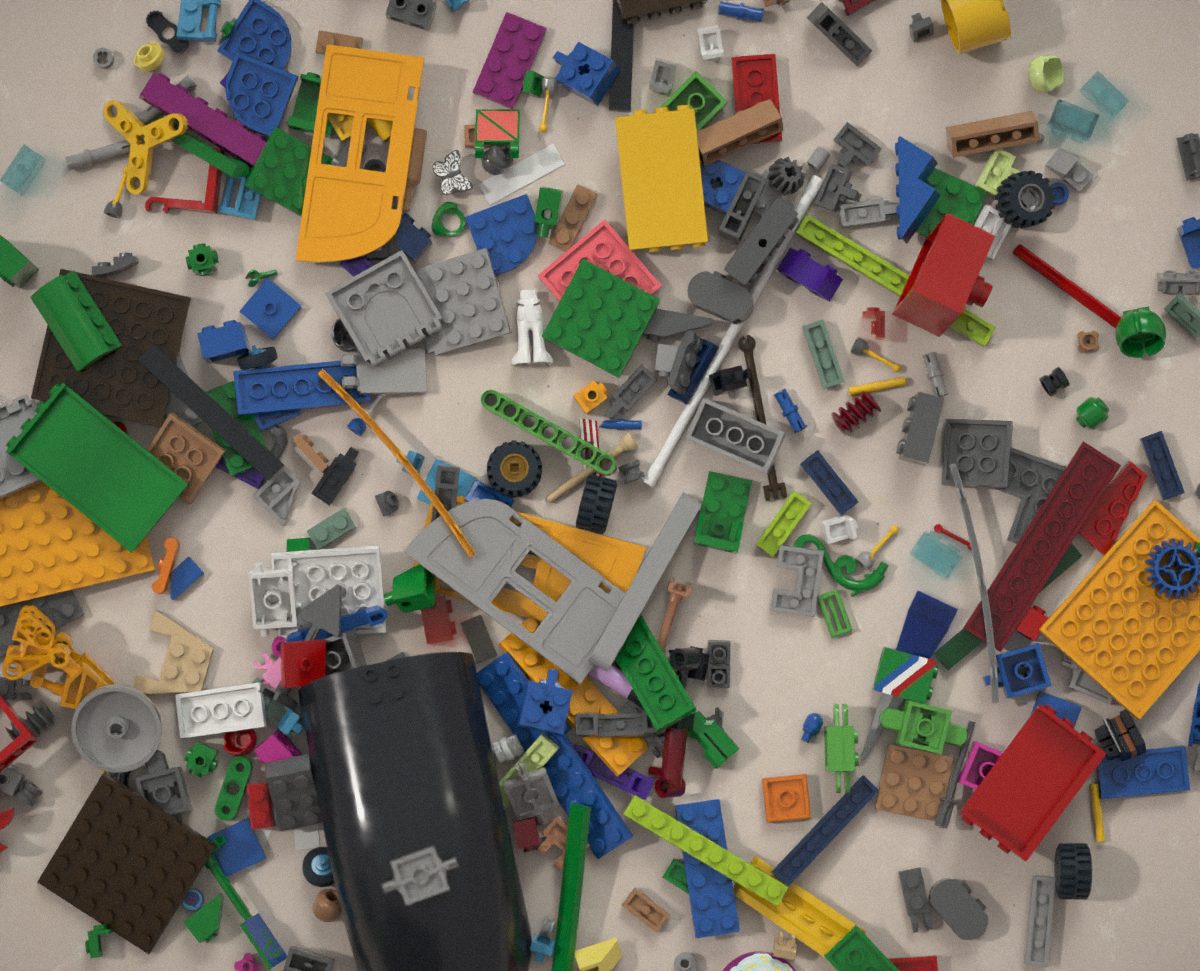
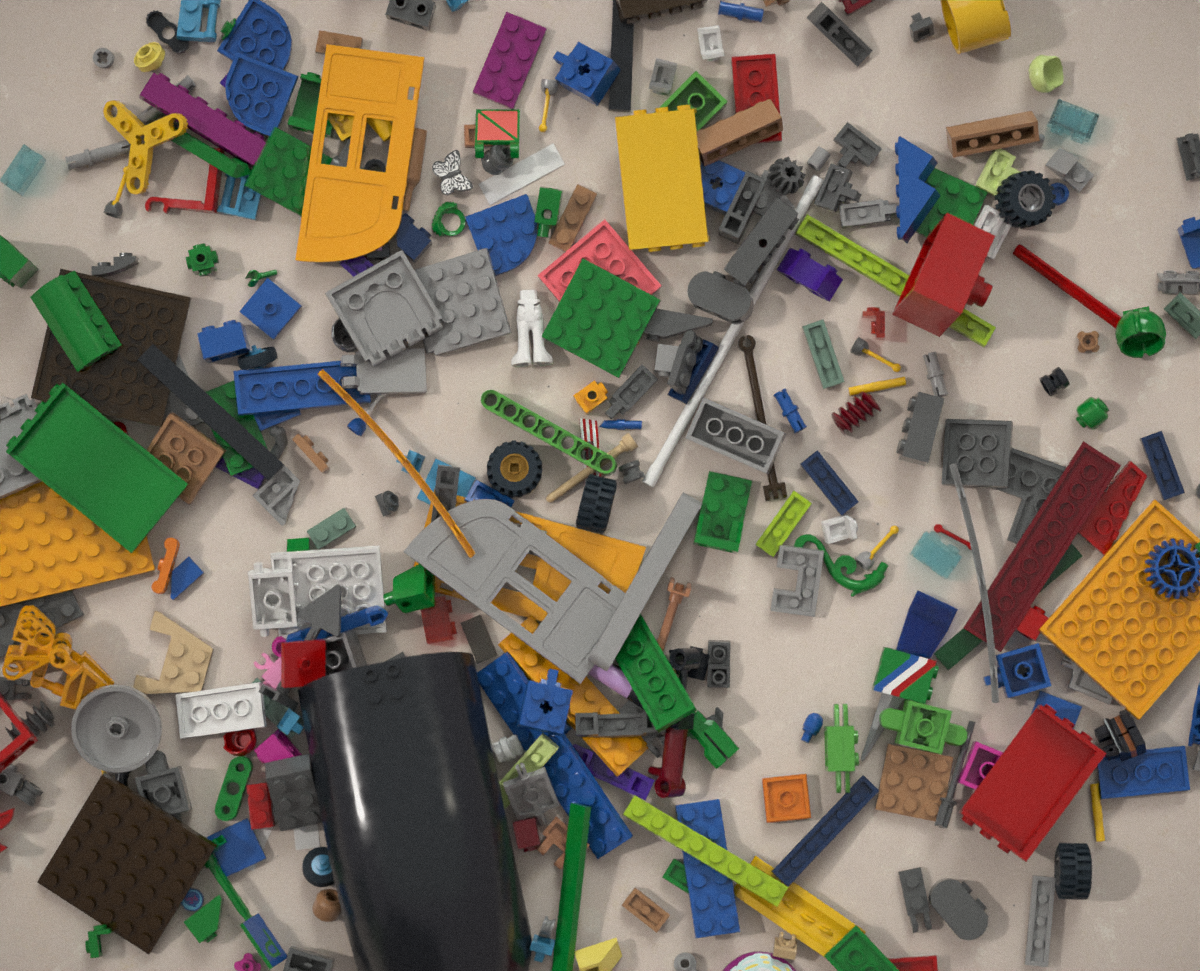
(207, 753): green brick -> none
(335, 477): black hinge -> none
(420, 875): light grey plate -> none
(532, 84): green plate -> none
(729, 380): black brick -> none
(828, 596): bright green tile -> none
(1104, 95): clear light blue brick -> none

